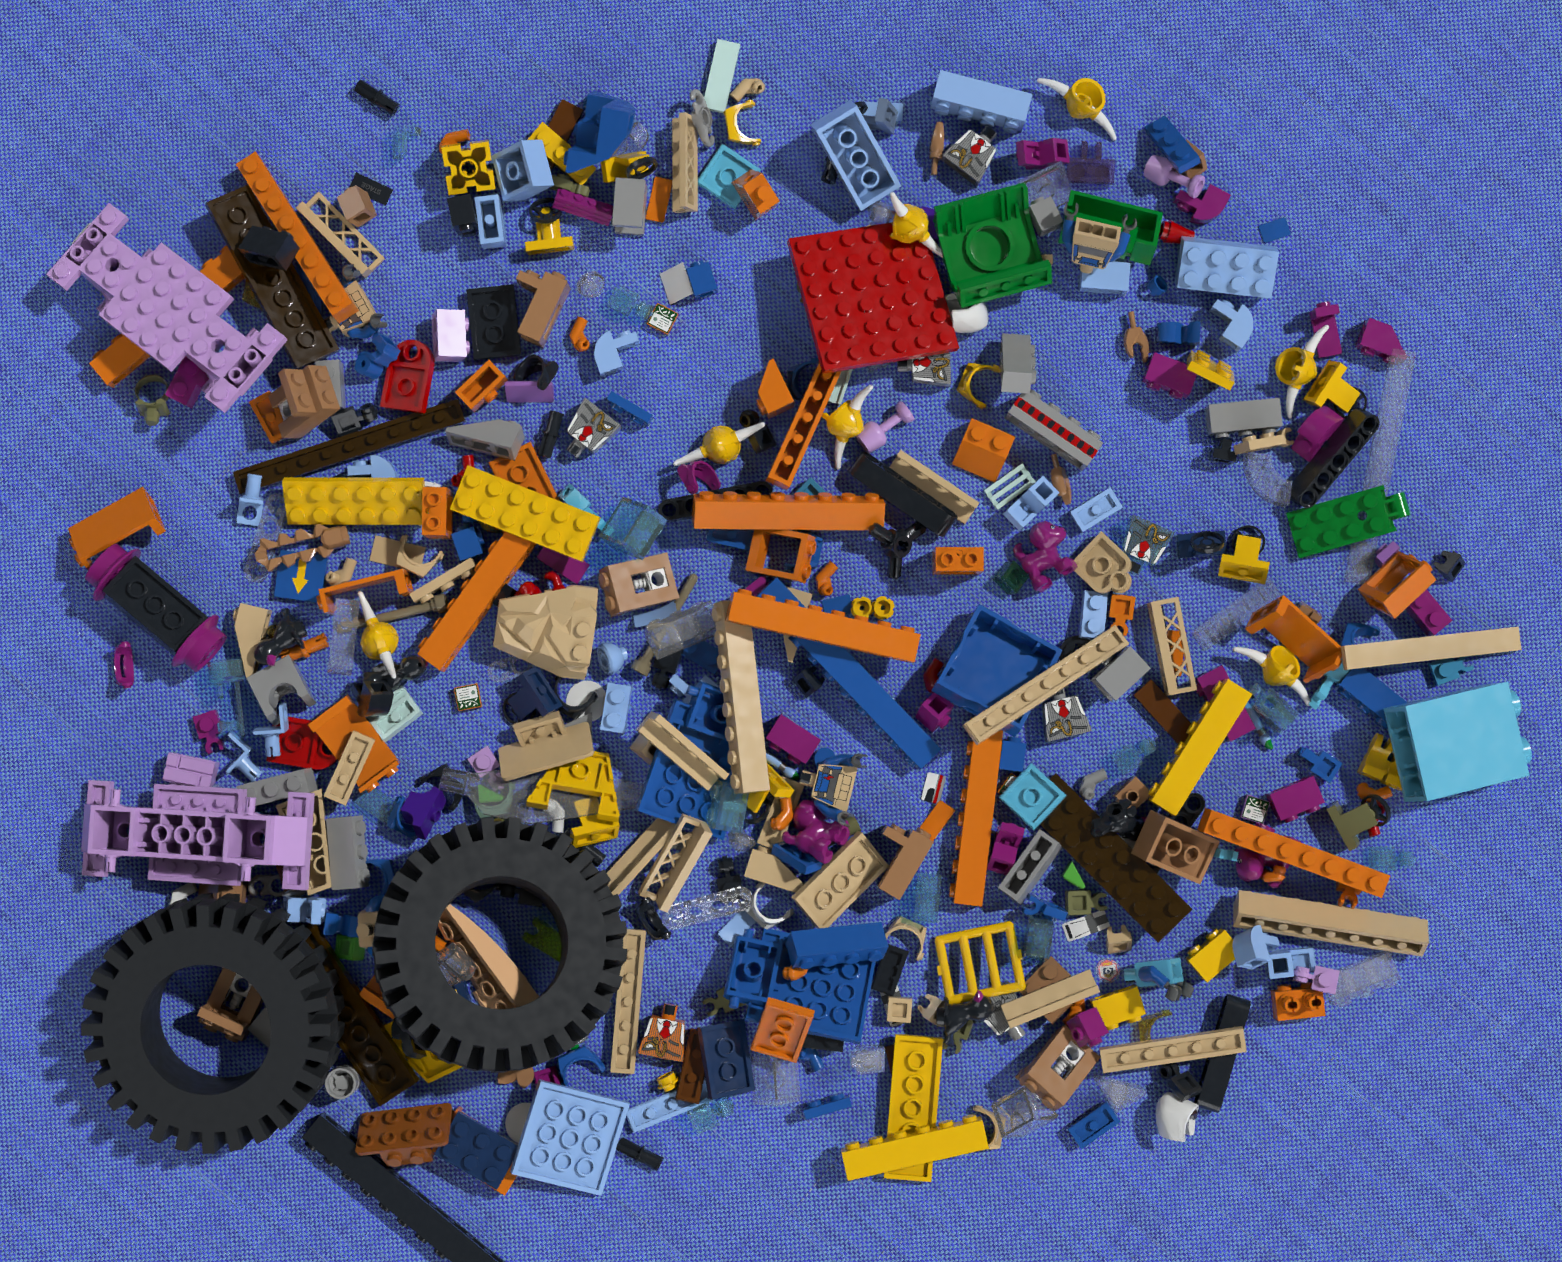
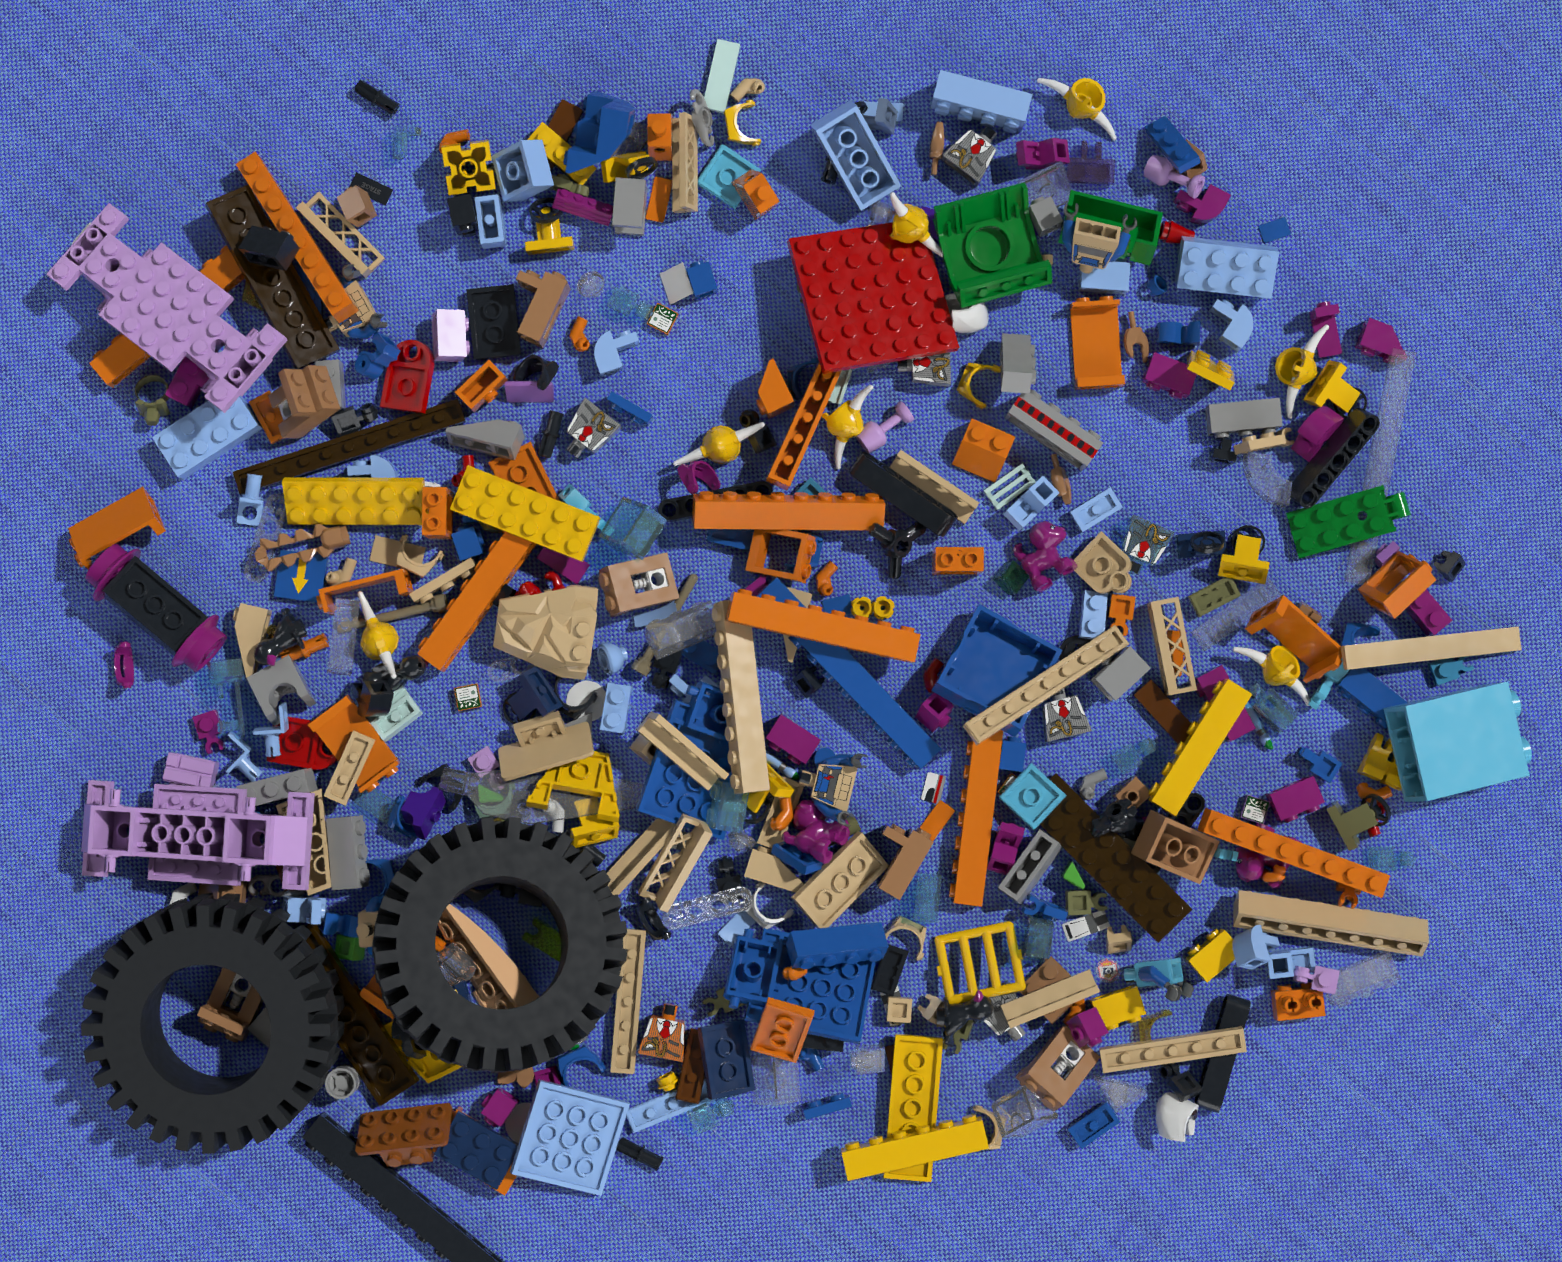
(205, 436): none -> light blue brick
(498, 1107): none -> magenta brick
(660, 136): none -> orange torso
(1096, 343): none -> orange panel
(1214, 596): none -> olive plate

